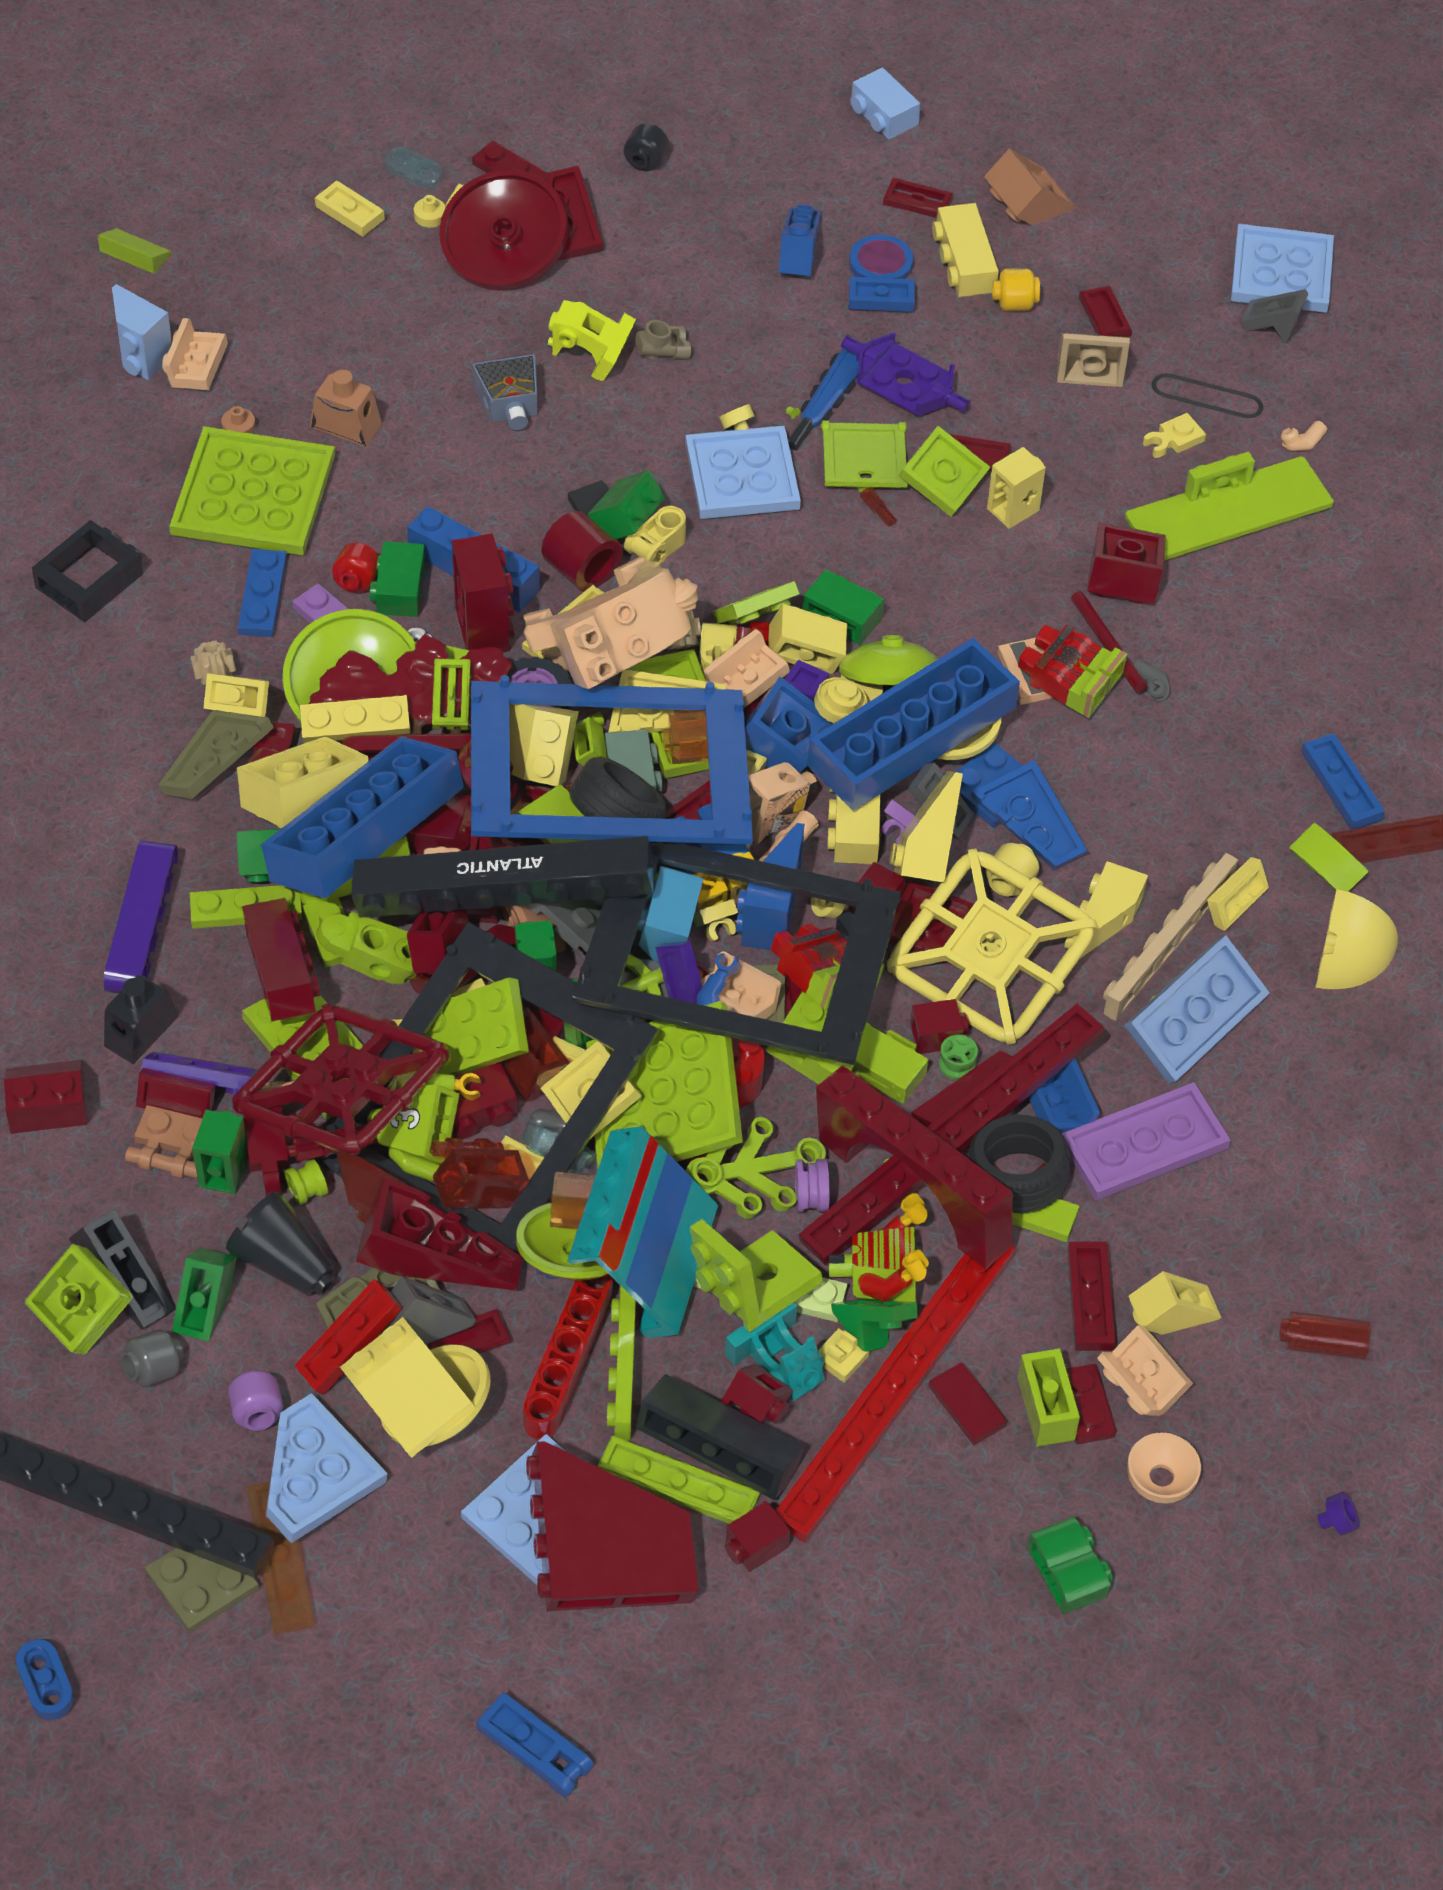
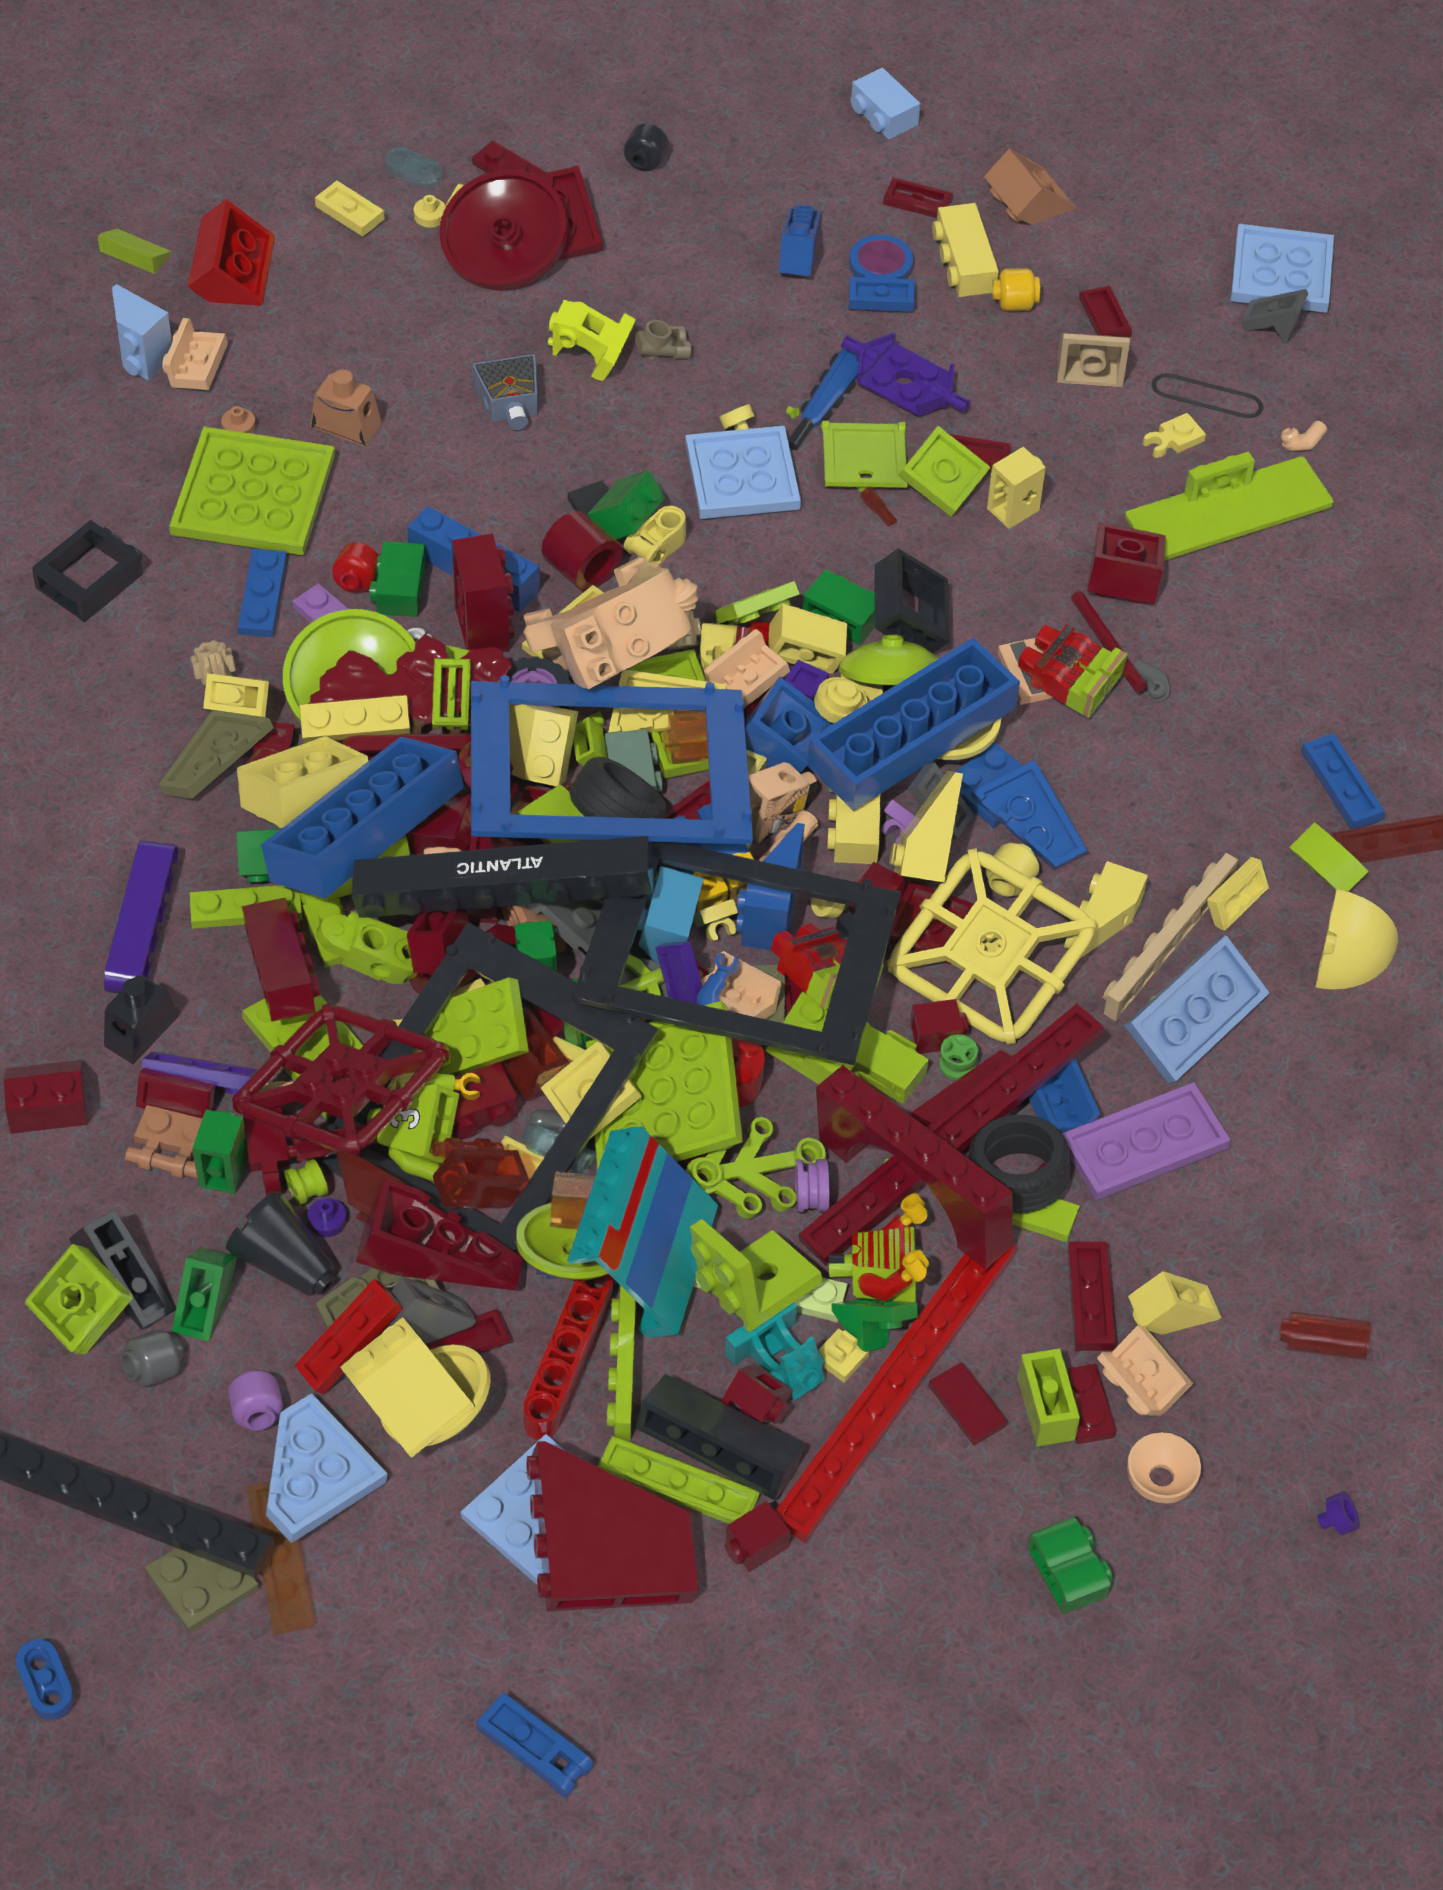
(231, 257): none -> red slope
(326, 1217): none -> dark purple tile
(931, 623): none -> black window

